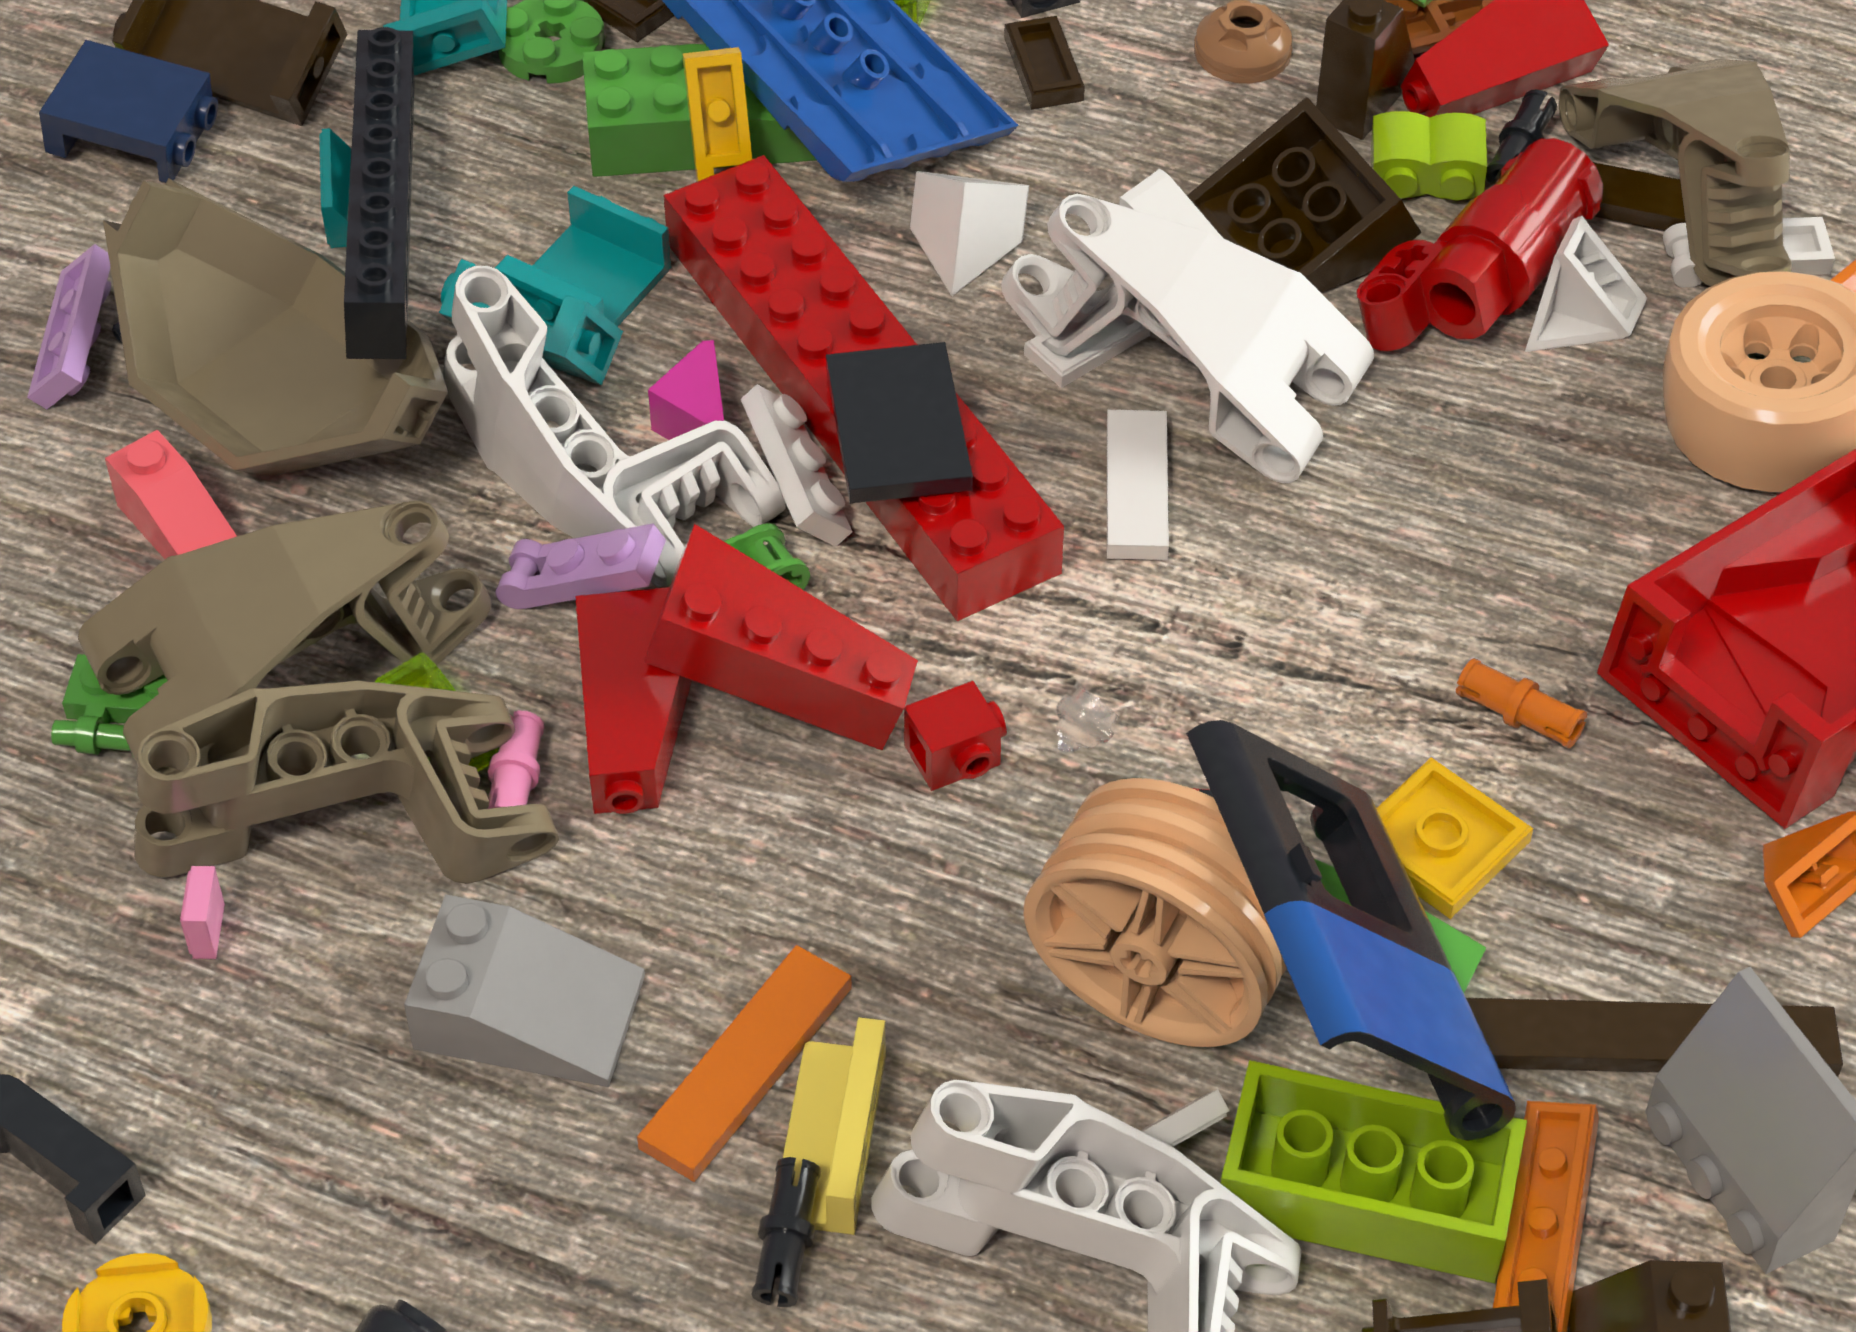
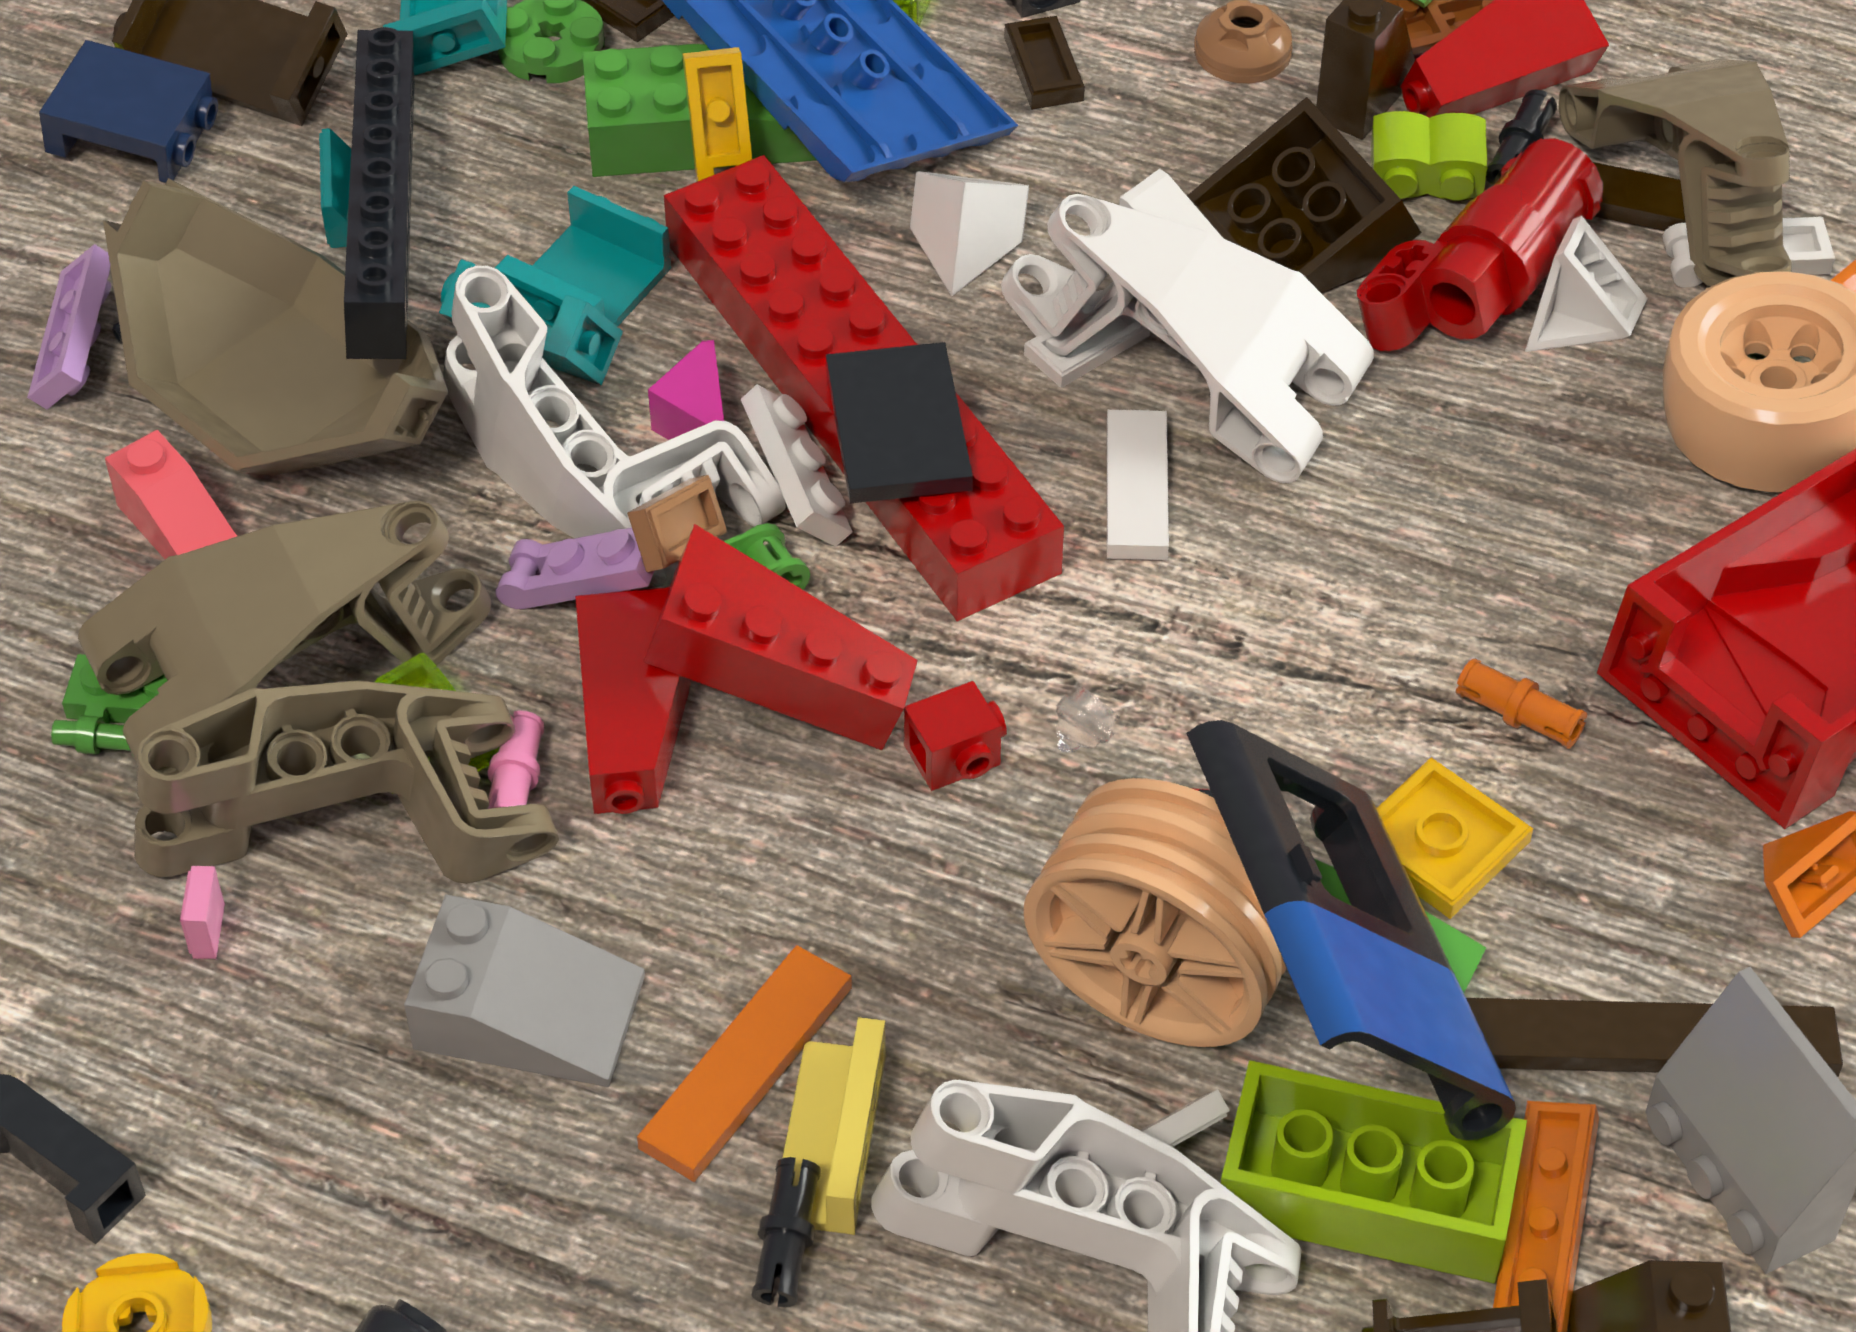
(668, 519): none -> medium nougat tile

